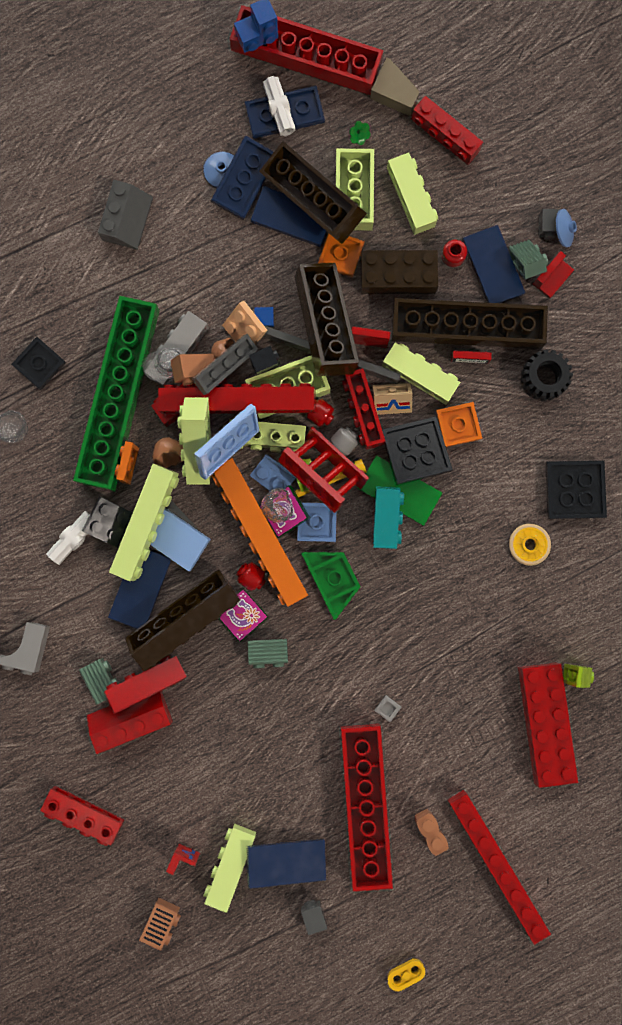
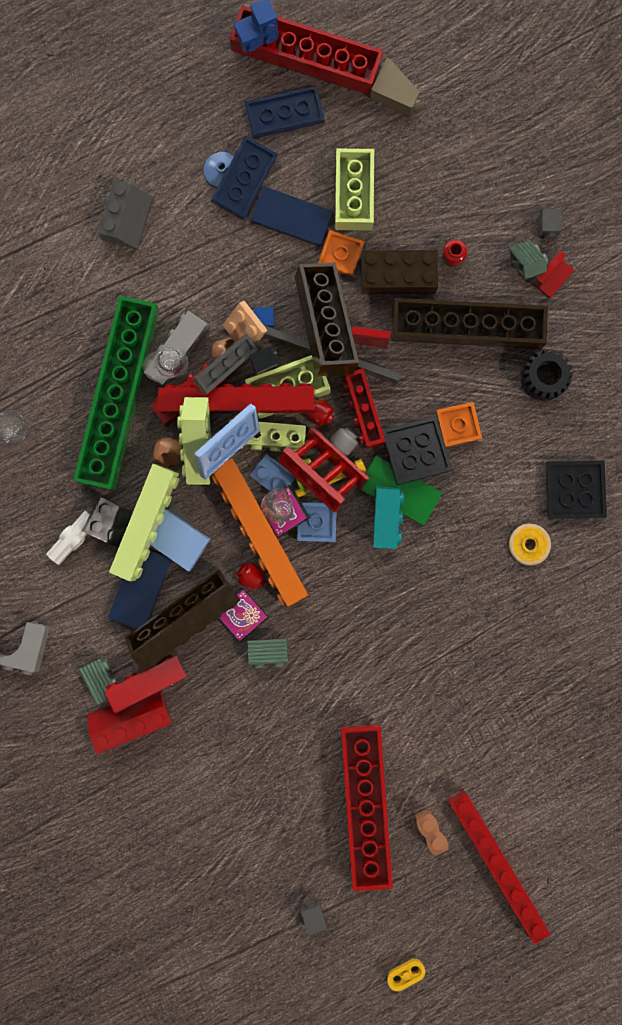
(38, 363): black plate -> none
(82, 815): red brick -> none
(127, 464): orange plate -> none
(159, 924): nougat brick -> none
(184, 854): red panel -> none
(188, 366): nougat brick -> none
(230, 868): yellowish green brick -> none
(279, 106): white piece -> none
(286, 863): dark blue tile -> none
(313, 192): dark brown brick -> none
(333, 578): green wing -> none
(359, 132): green plant -> none
(387, 708): light grey tile -> none
(393, 398): tan panel -> none
(411, 193): yellowish green brick -> none
(421, 373): yellowish green brick -> none
(446, 130): red brick -> none
(471, 357): red tile -> none
(493, 265): dark blue tile -> none
(548, 725): red brick -> none
(565, 228): medium blue dish -> none
(578, 676): lime slope -> none

